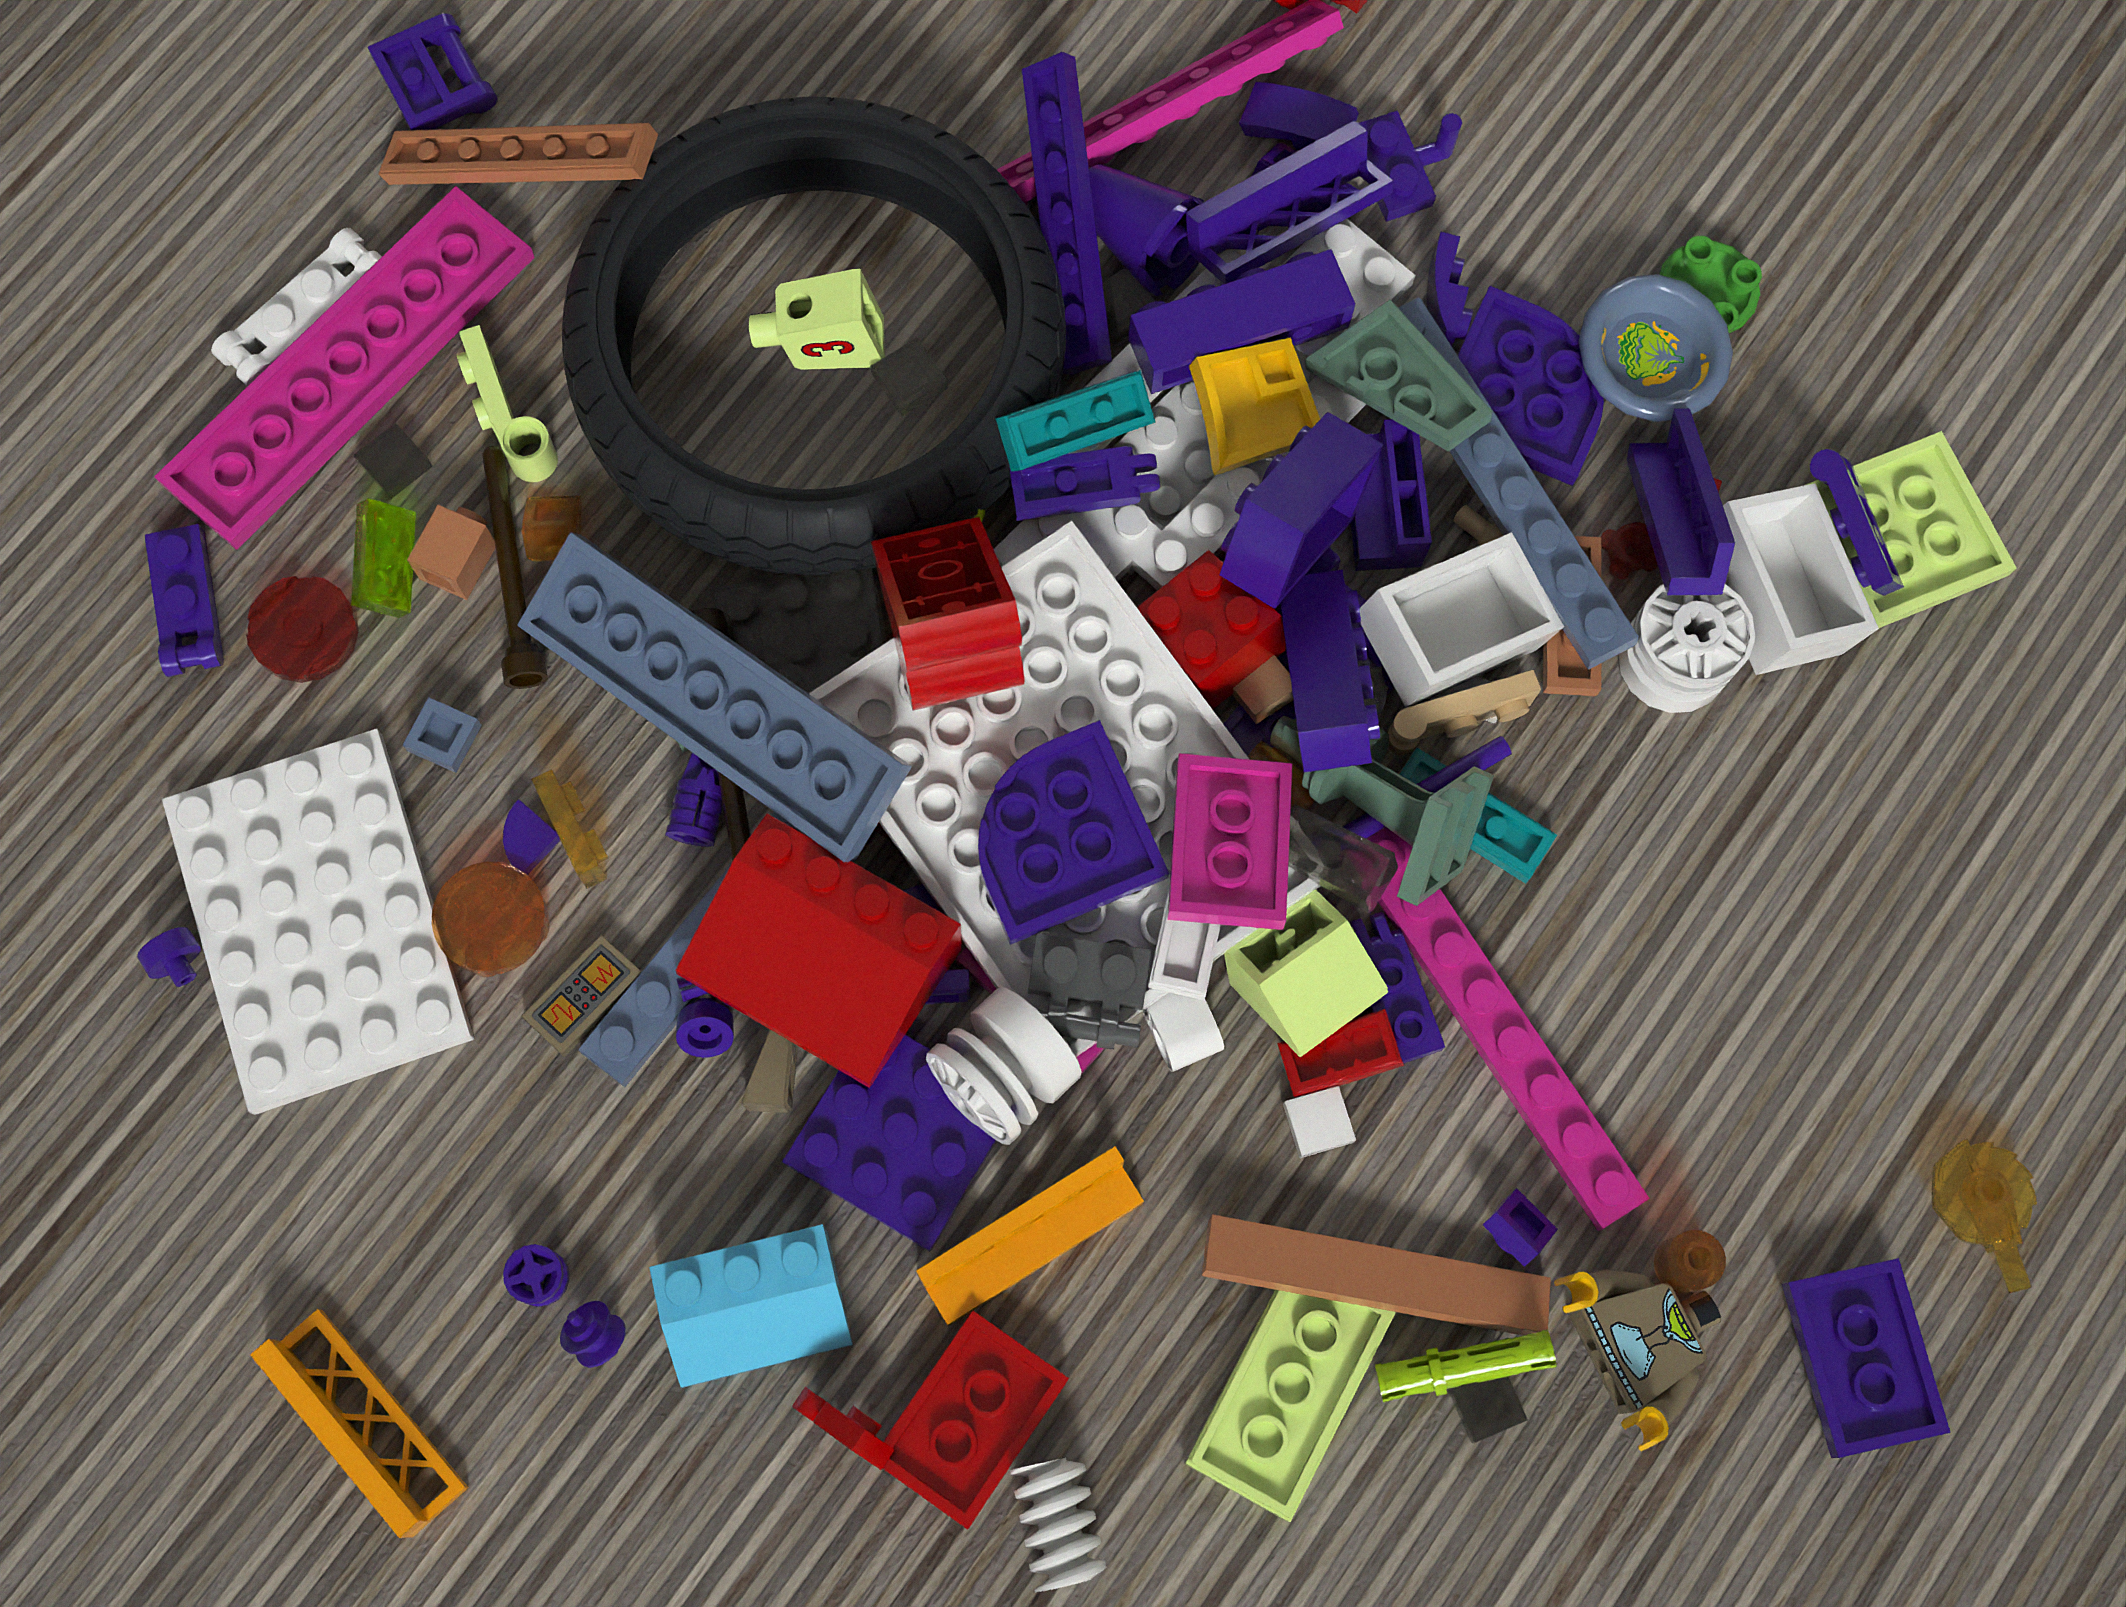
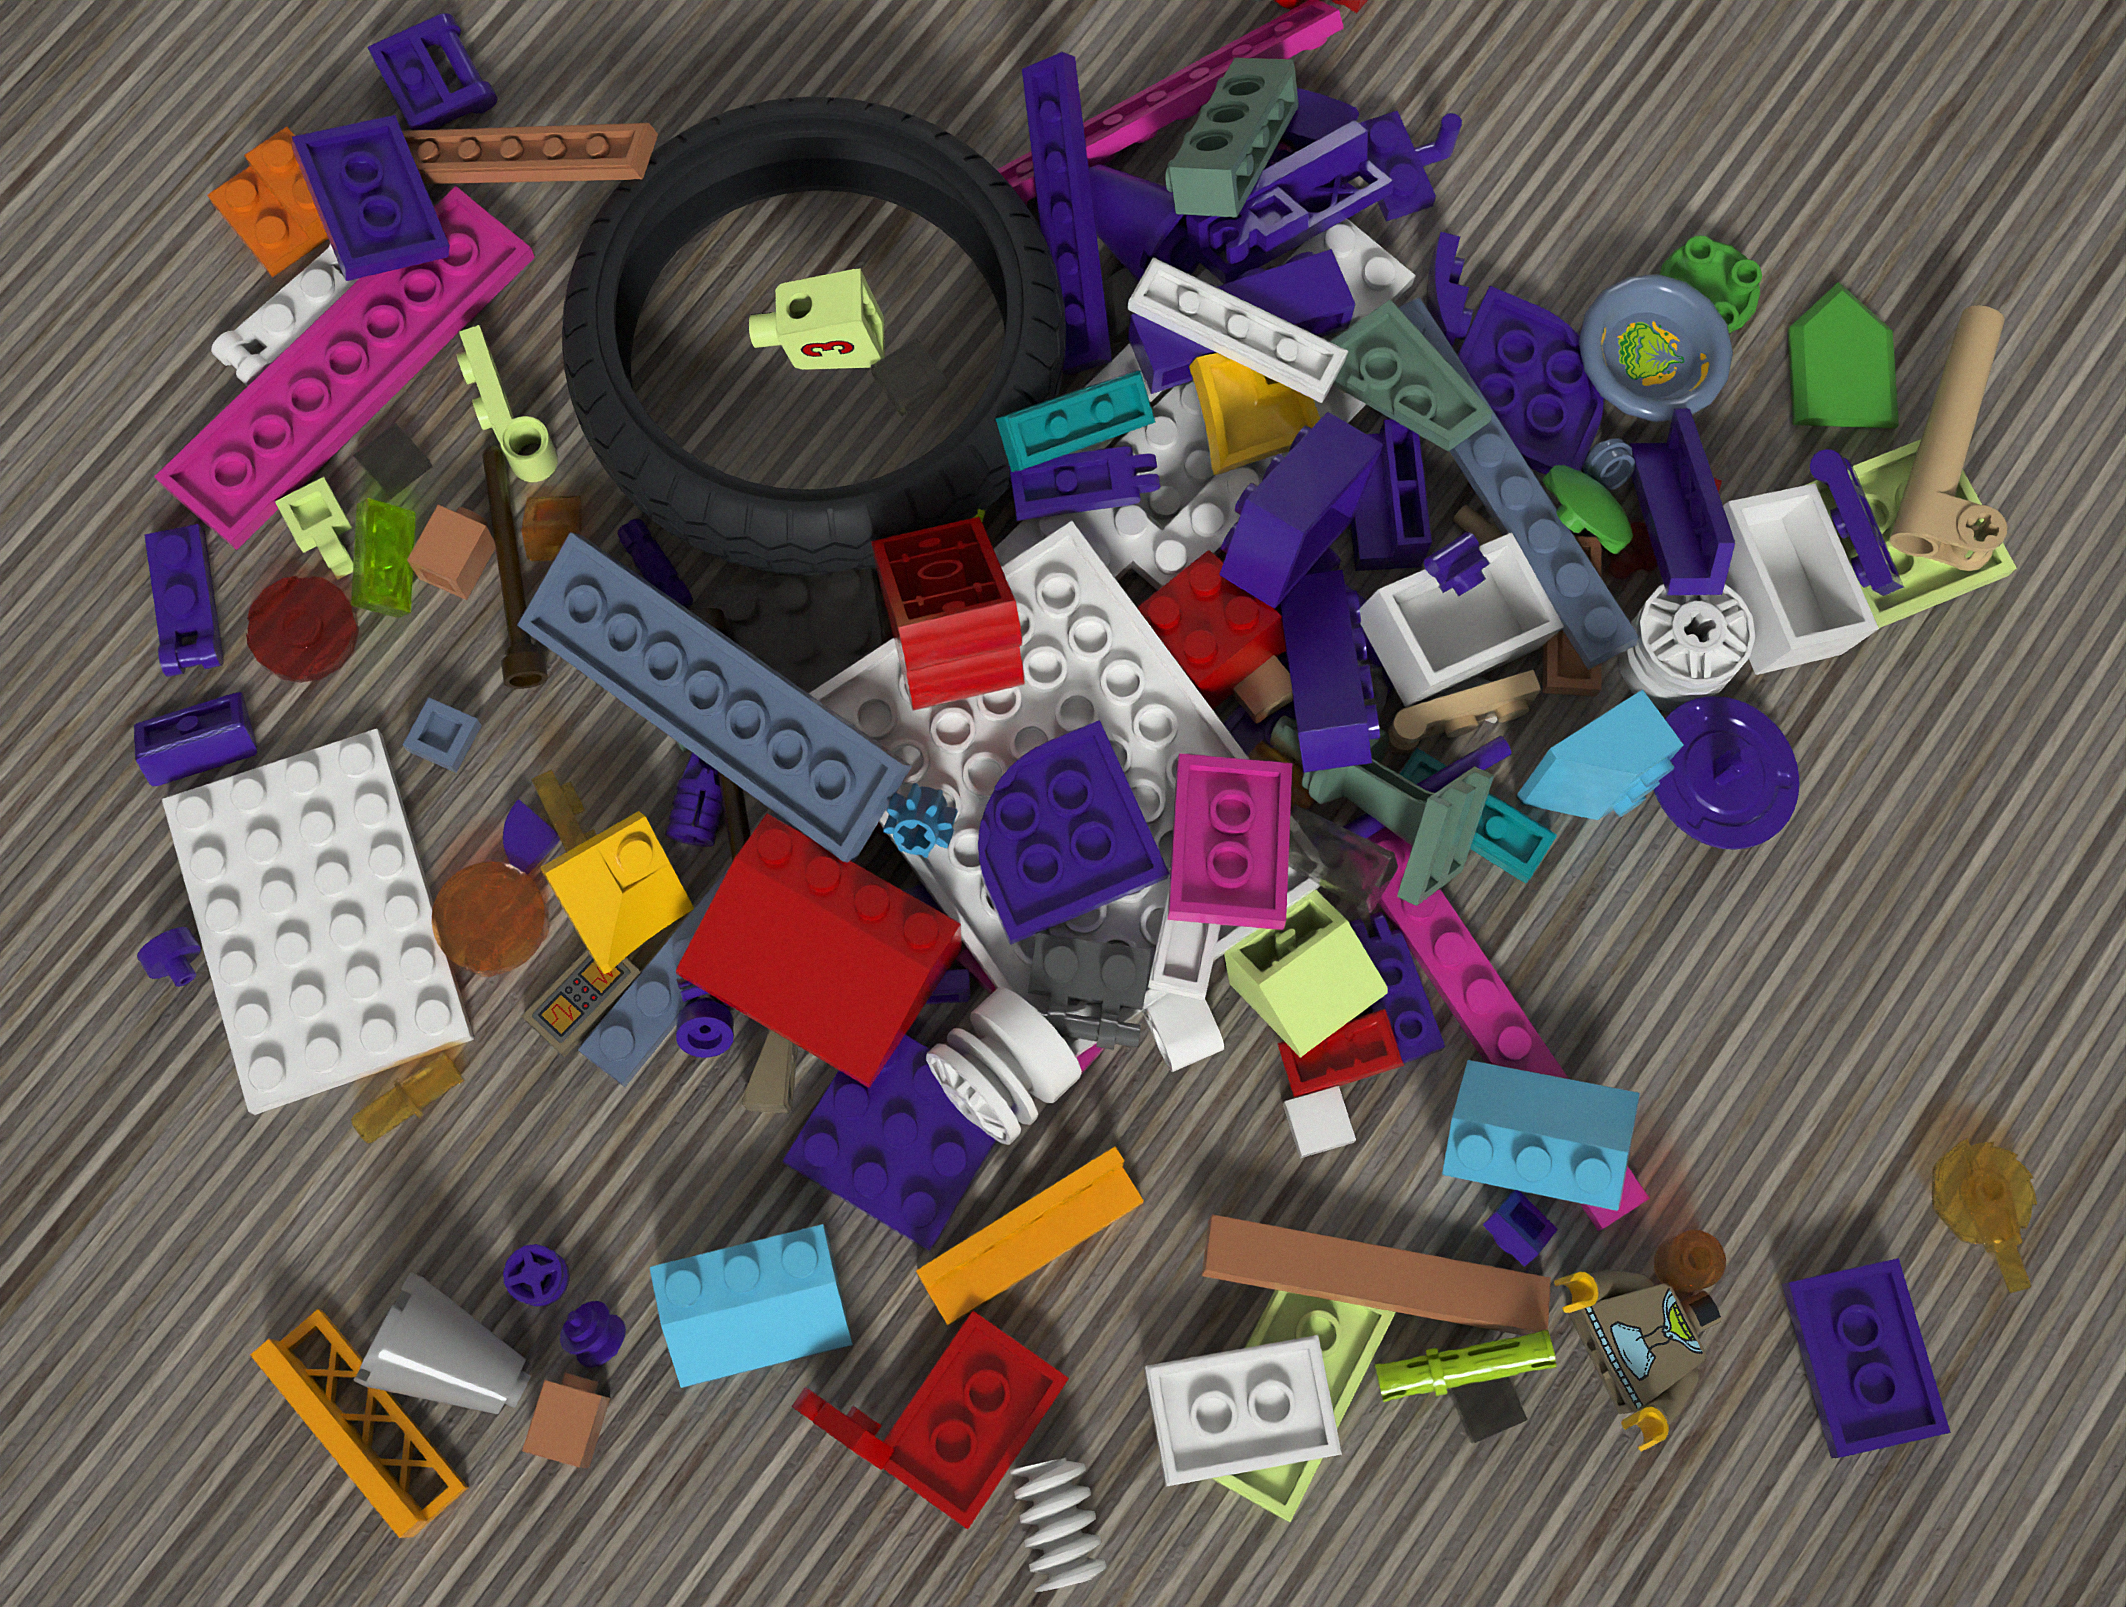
(194, 739): none -> dark purple slope
(271, 205): none -> orange plate
(317, 521): none -> yellowish green plate
(370, 197): none -> dark purple plate
(406, 1098): none -> clear yellow axle
(441, 1354): none -> light grey cone
(567, 1421): none -> nougat brick
(618, 890): none -> yellow plate
(653, 561): none -> dark purple axle
(920, 820): none -> dark azure gear
(1233, 137): none -> sand green brick
(1237, 330): none -> white tile
(1242, 1410): none -> white tile
(1263, 221): none -> dark purple plate
(1458, 564): none -> dark purple plate
(1541, 1134): none -> medium azure slope
(1589, 507): none -> bright green dish
(1605, 763): none -> medium azure slope
(1610, 463): none -> sand blue plate
(1731, 777): none -> dark purple piece
(1842, 365): none -> bright green tile
(1930, 516): none -> tan axle

